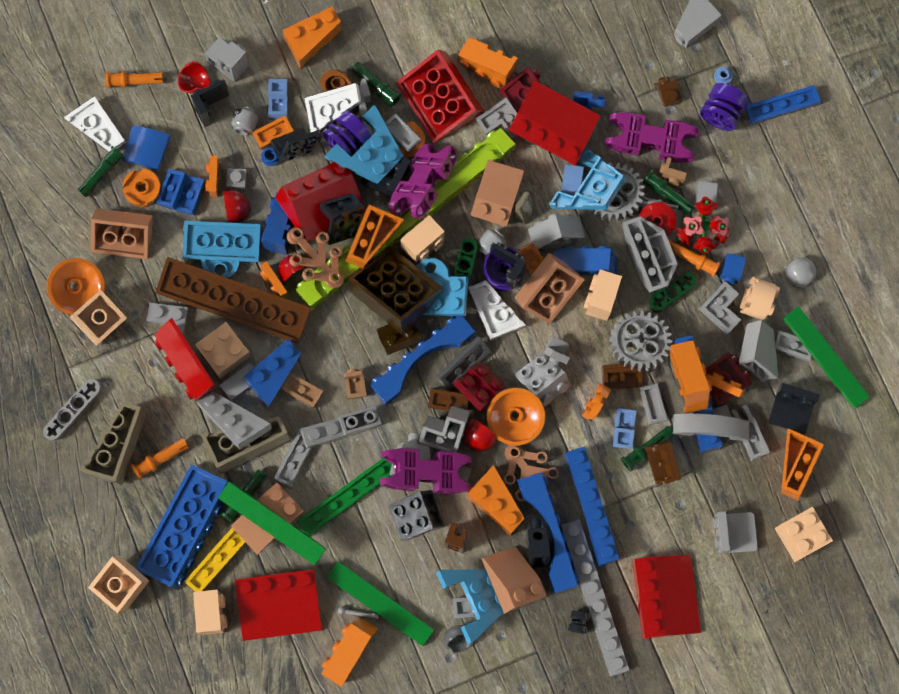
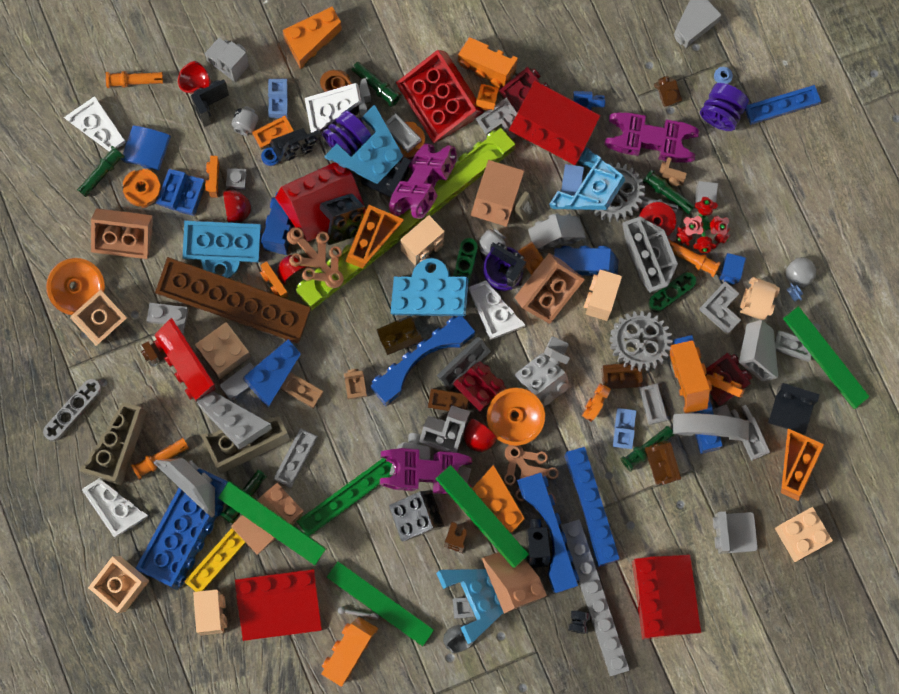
(112, 508): none -> white wing
(152, 353): none -> reddish brown bracket
(189, 480): none -> light grey wedge
(341, 427): light grey slope -> none
(394, 289): dark brown slope -> none
(482, 516): none -> green tile
(487, 97): none -> orange plate
(795, 292): none -> medium blue plate

